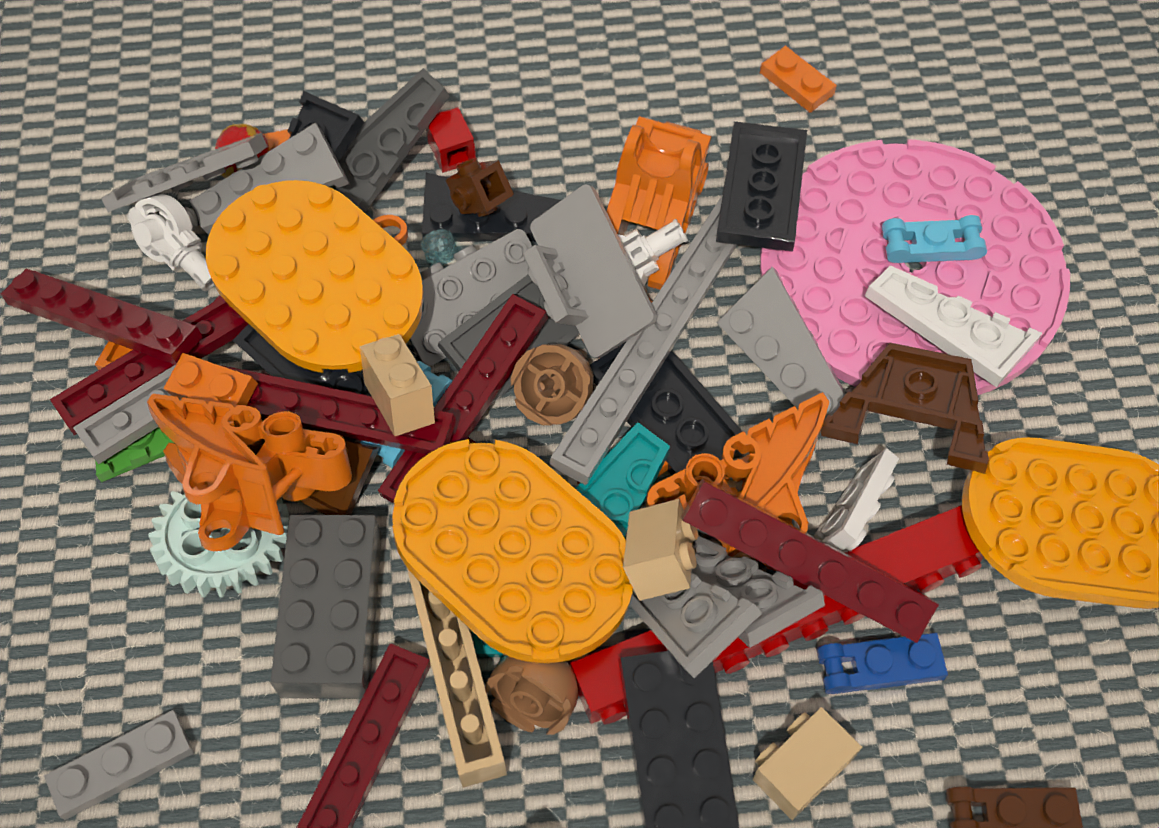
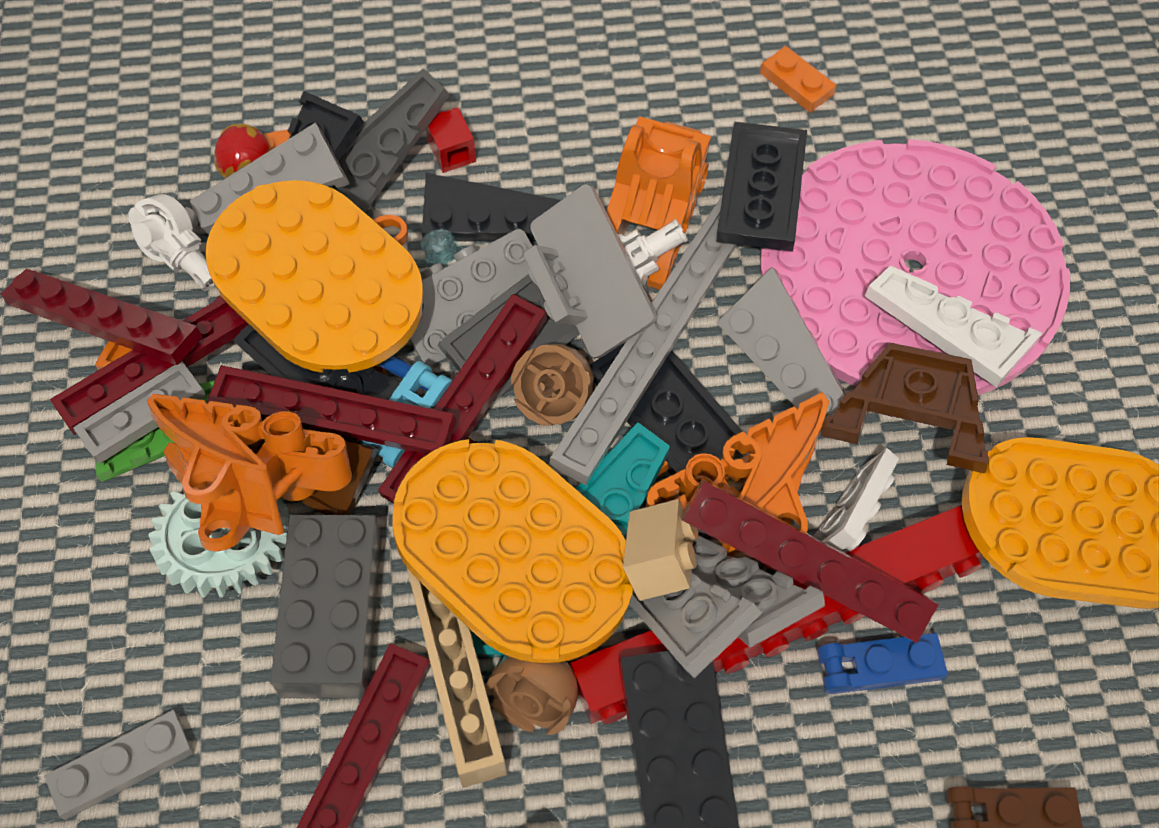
(182, 173): light grey wing -> none
(209, 382): orange plate -> none
(397, 384): tan brick -> none
(479, 187): reddish brown brick -> none
(805, 761): tan brick -> none
(934, 240): medium azure plate -> none

